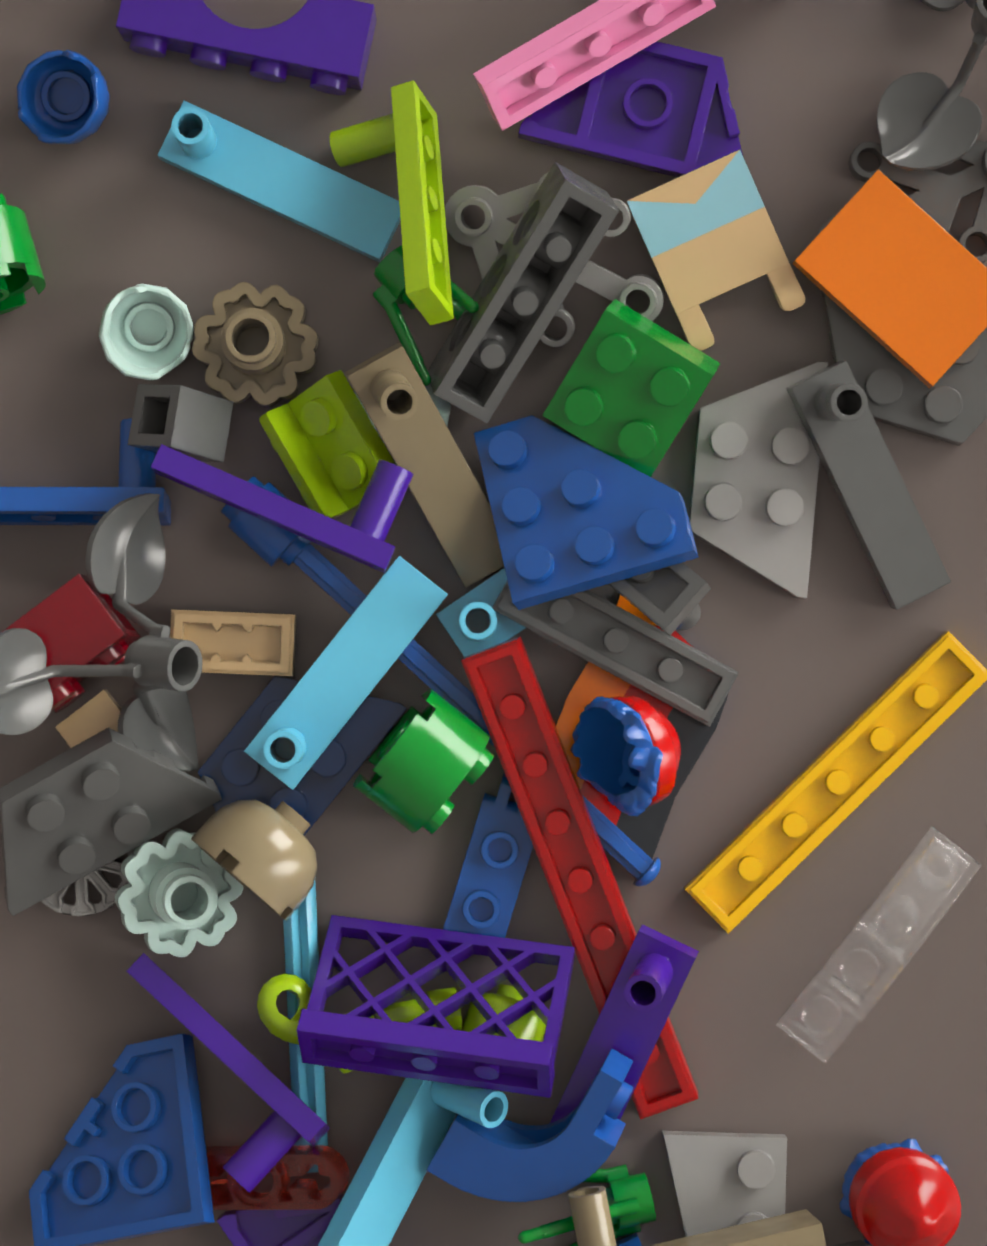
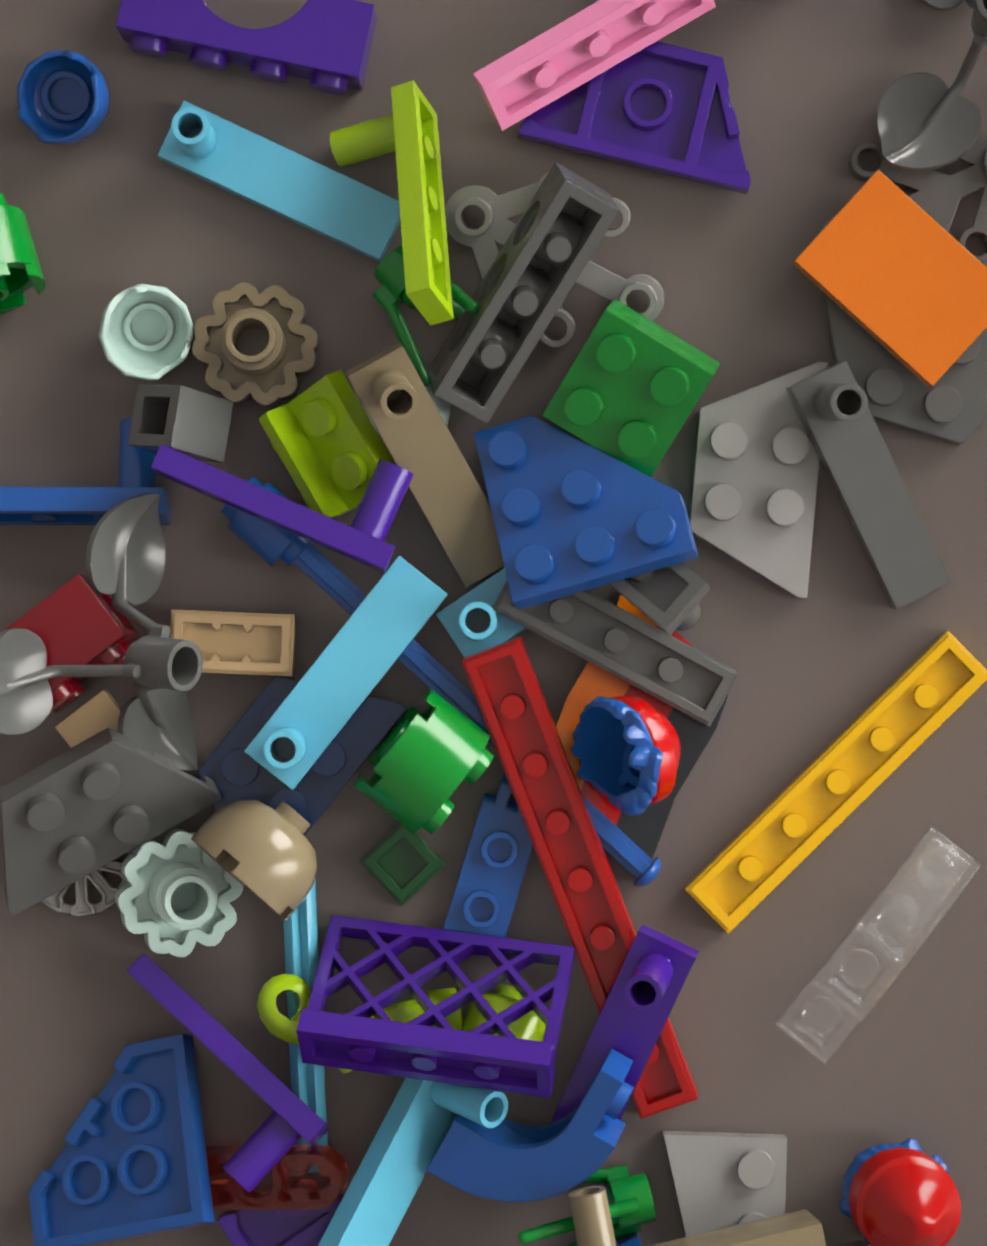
(402, 863): none -> dark green tile
(710, 237): tan flag -> none

